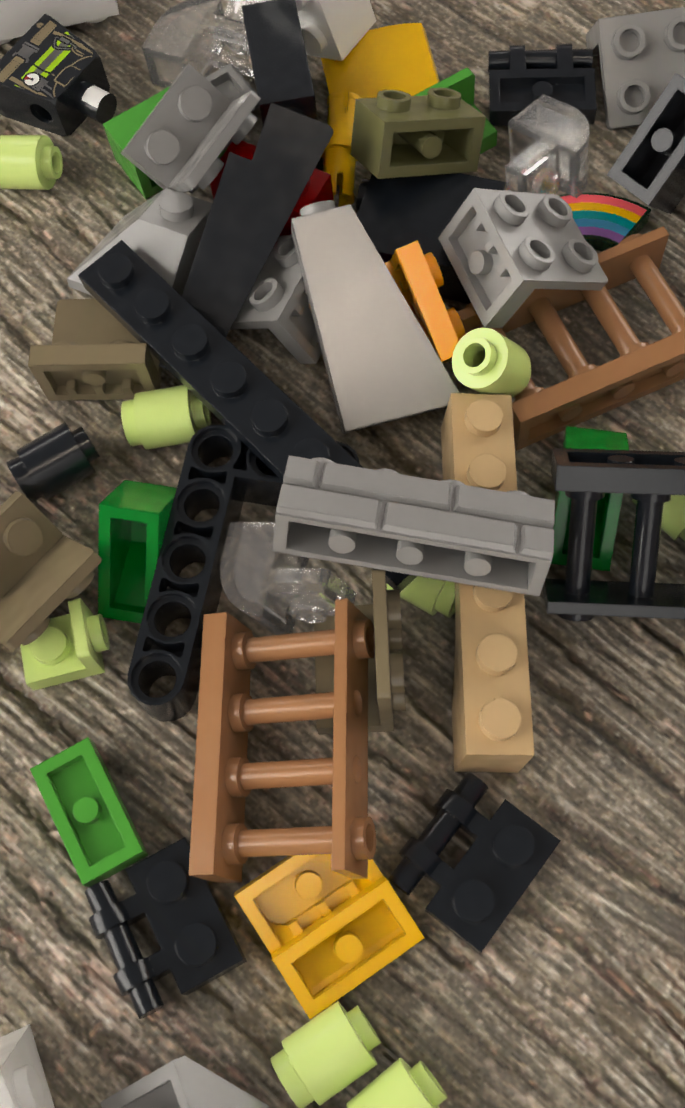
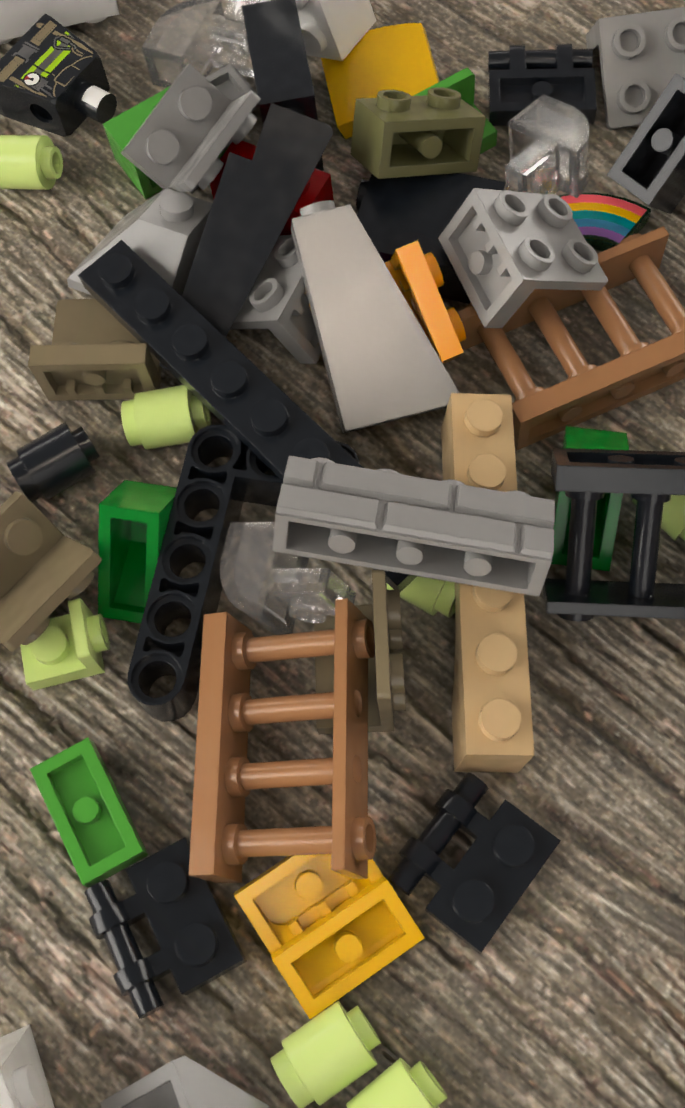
(337, 153): yellow pin -> none
(491, 363): yellowish green brick -> none

